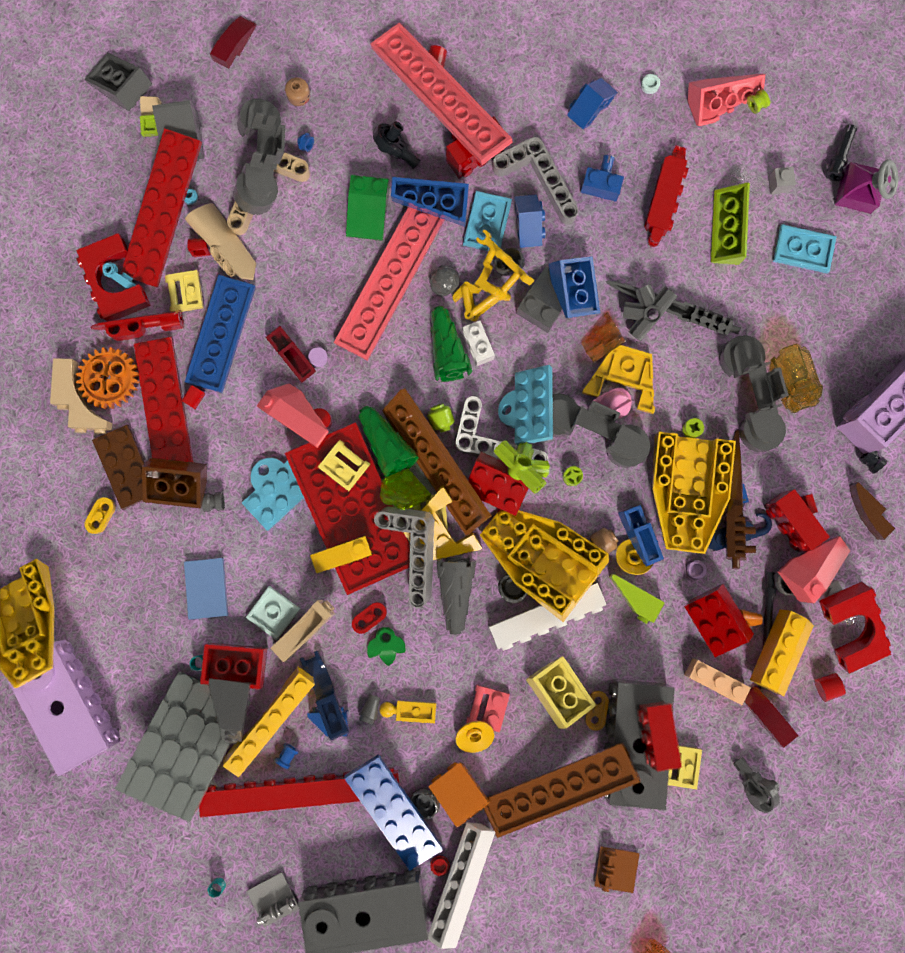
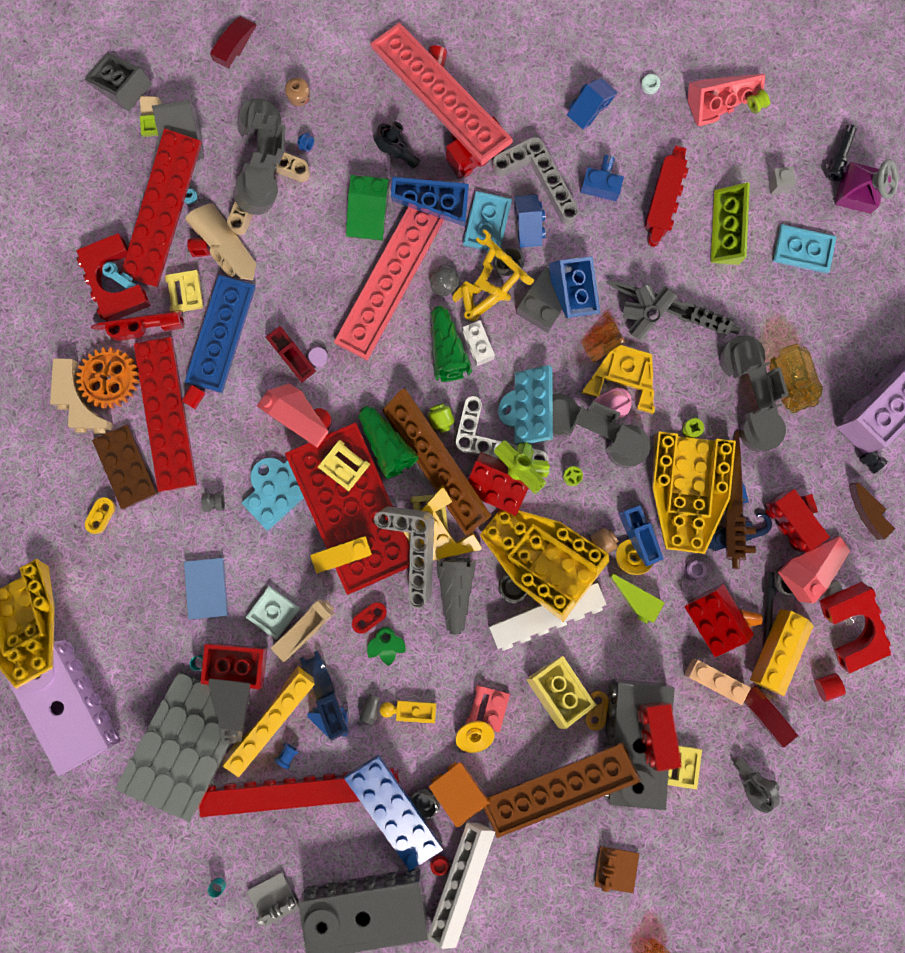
(174, 482): reddish brown slope -> none
(403, 490): clear neon green plate -> none

